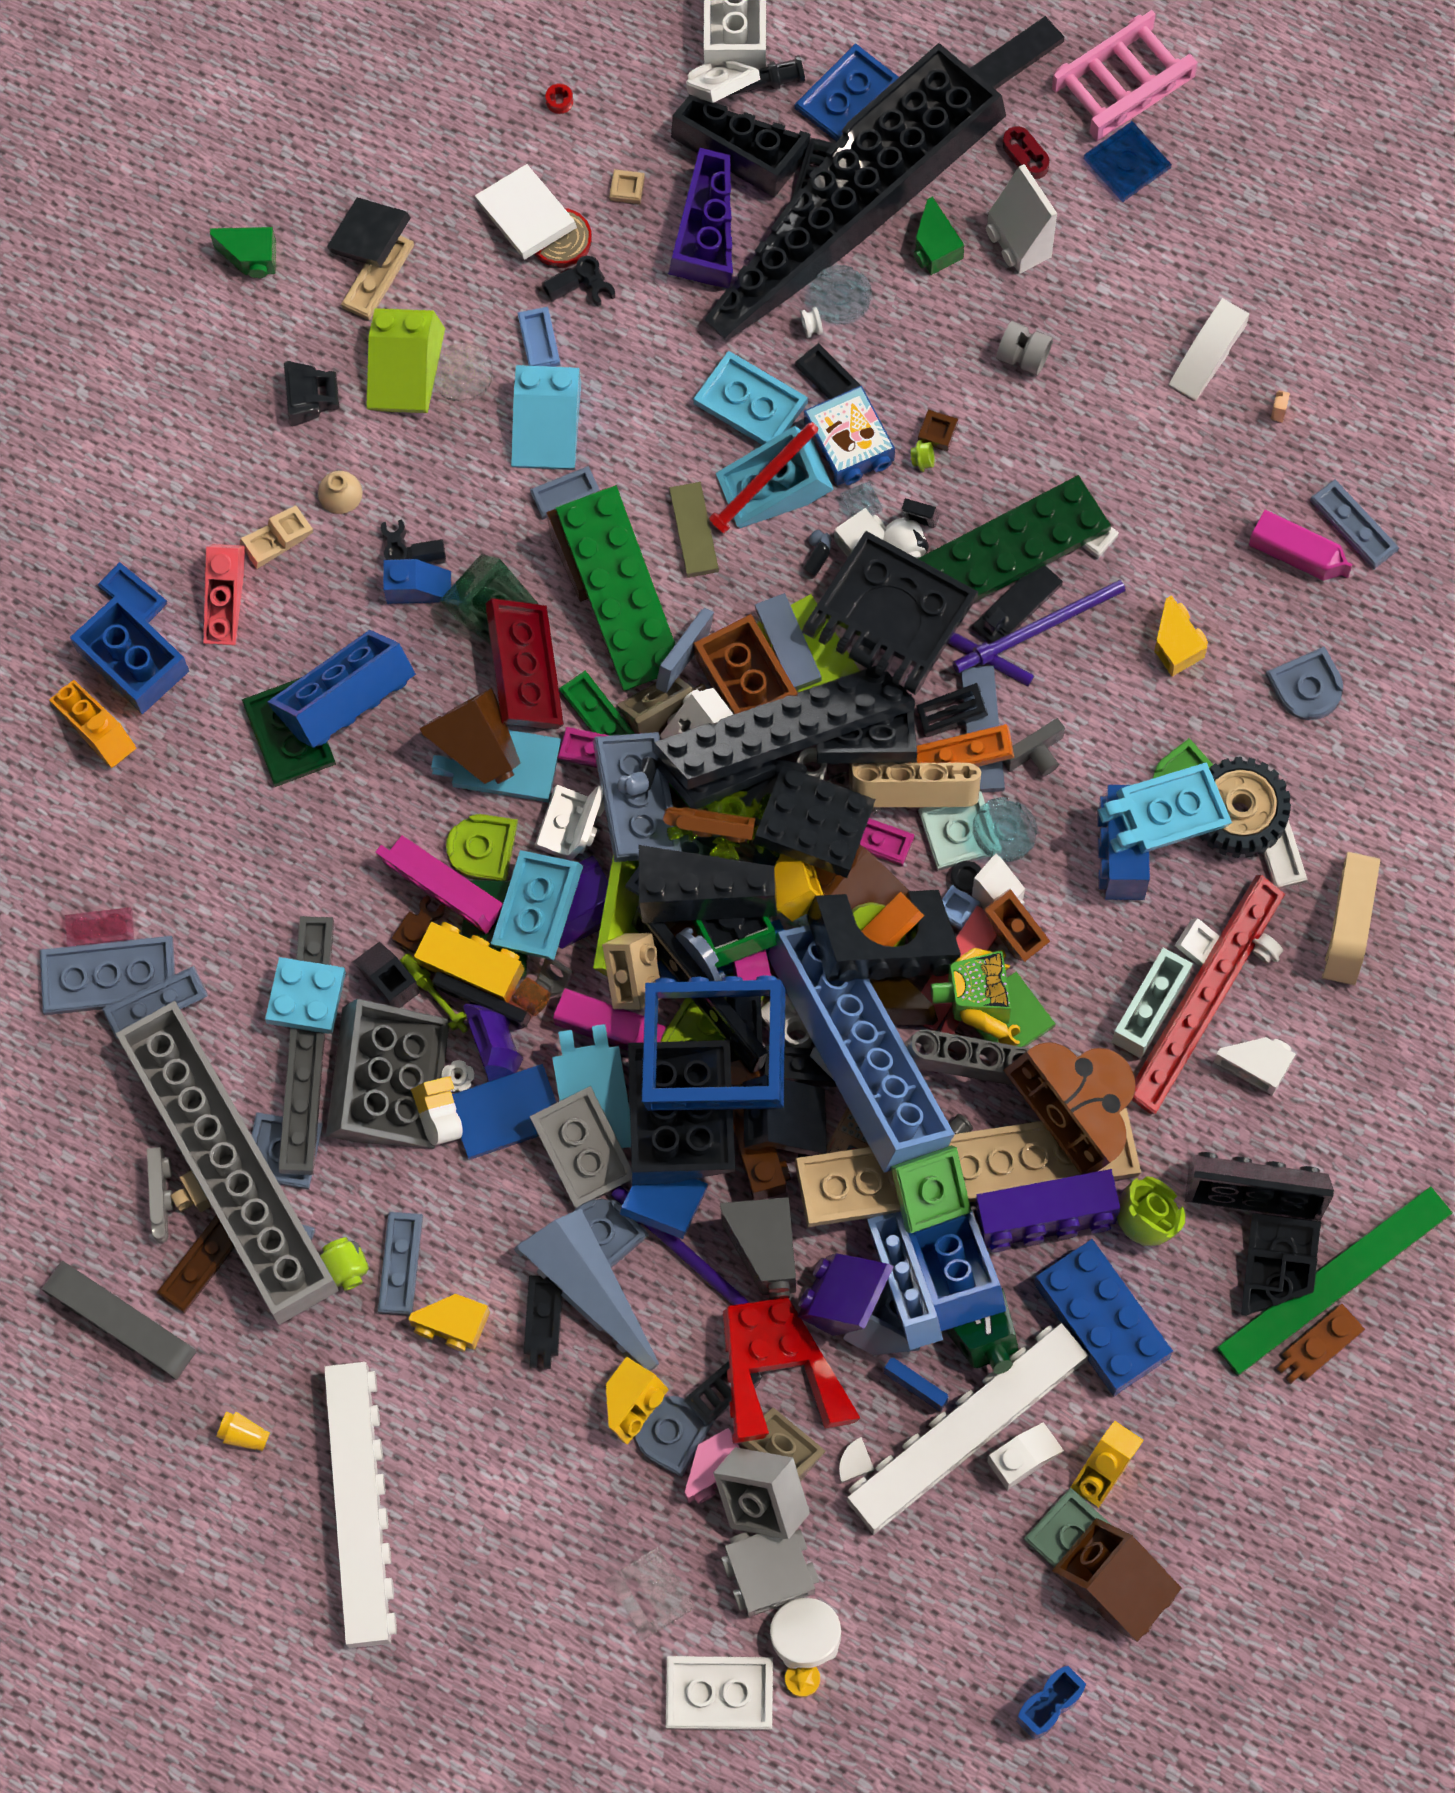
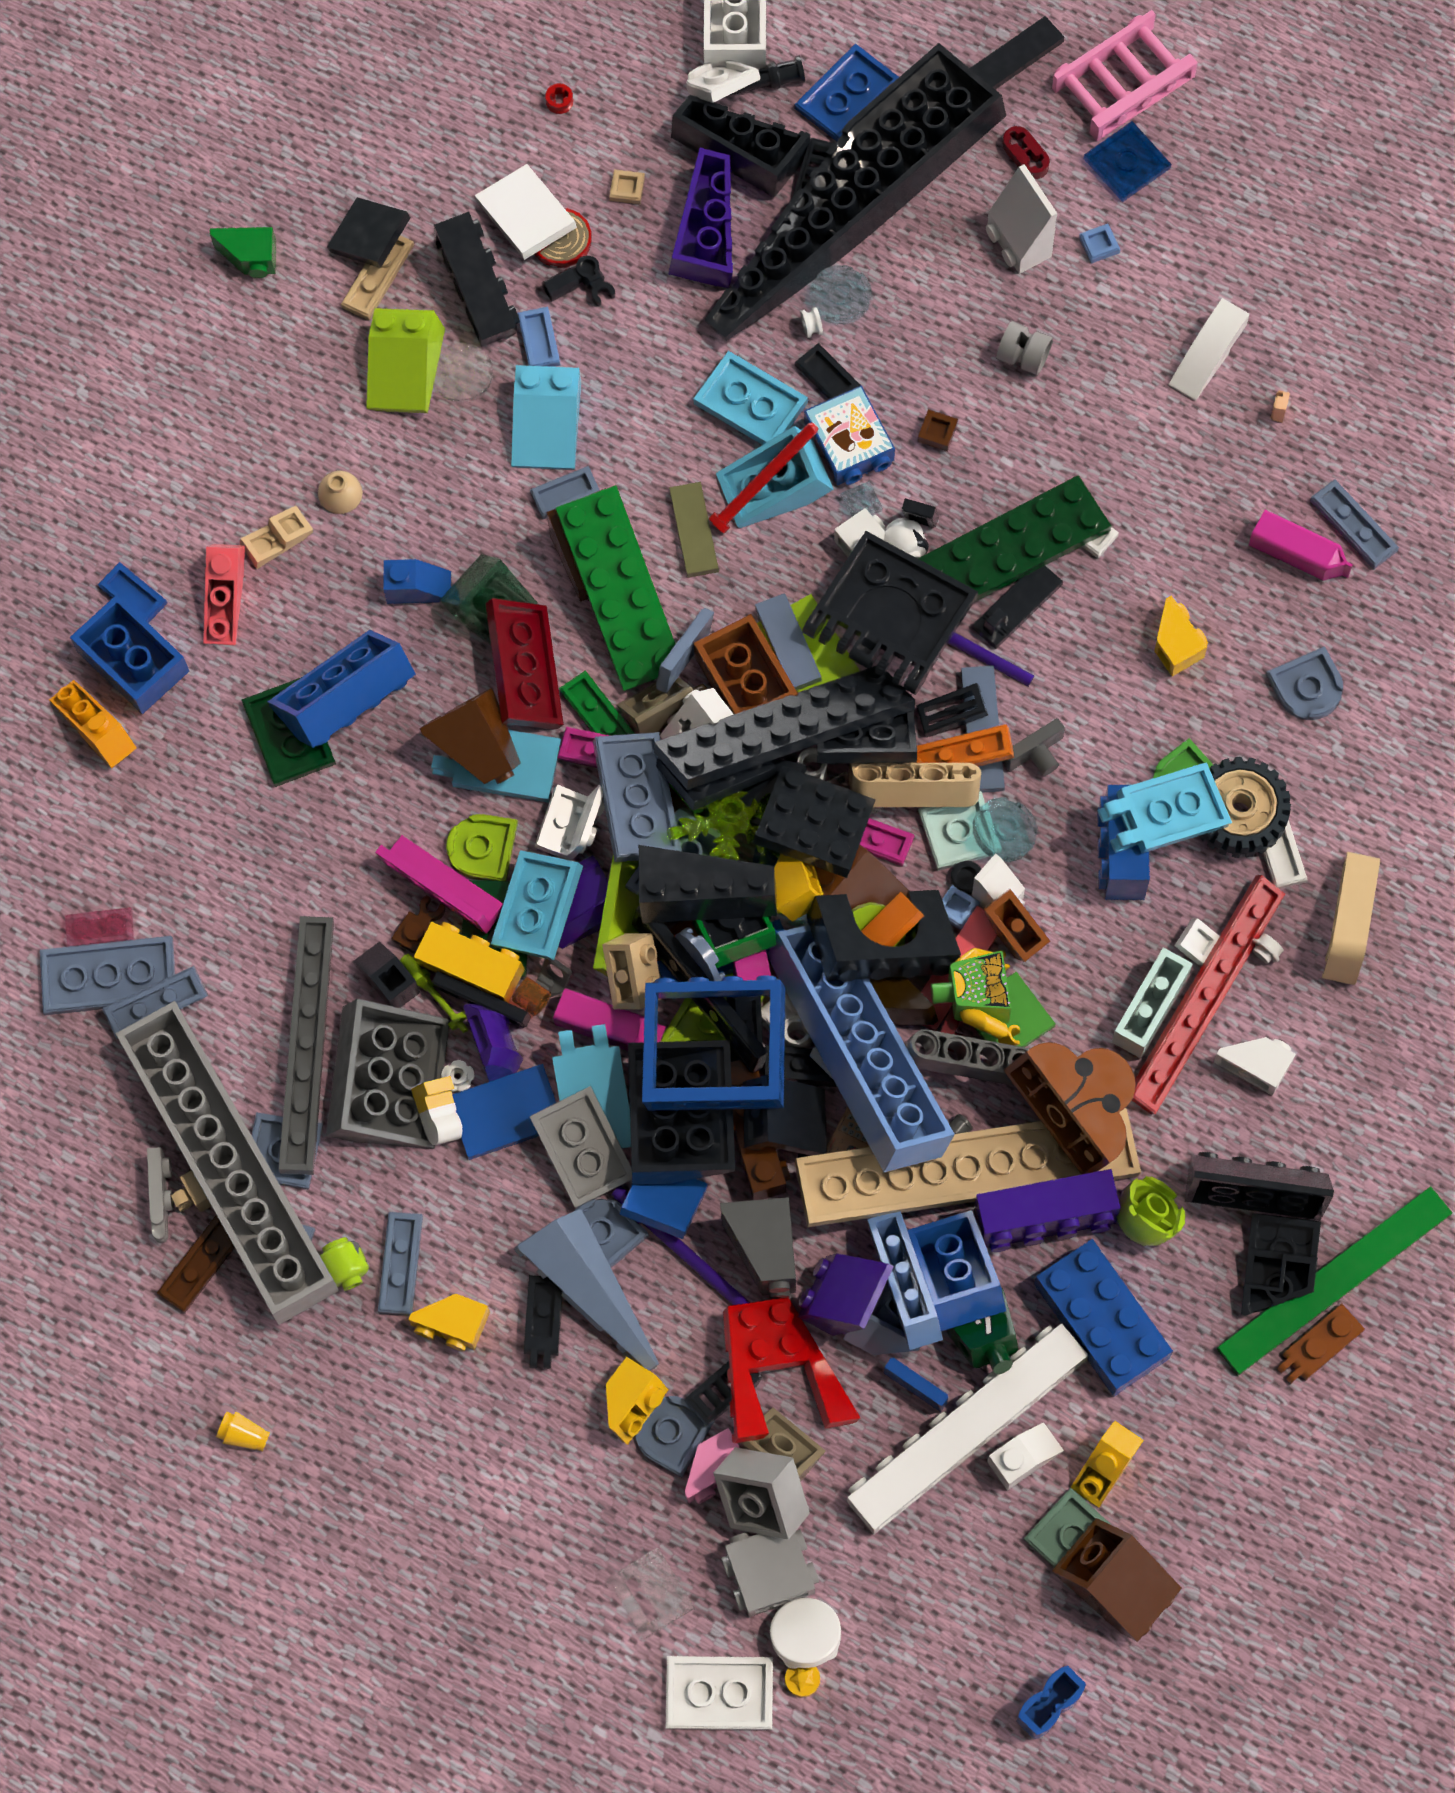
(119, 1319): dark grey beam -> none
(302, 392): black piece -> none
(305, 995): medium azure plate -> none
(358, 1505): white brick -> none
(396, 547): black bar -> none
(475, 278): none -> black wedge
(641, 781): sand blue arm -> none
(706, 823): dark orange hinge -> none
(821, 552): black arm -> none
(855, 1461): white tile -> none
(923, 455): lime plate -> none
(931, 1189): bright green tile -> none
(936, 240): green slope -> none
(985, 652): dark purple bar -> none
(1099, 243): none -> medium blue tile

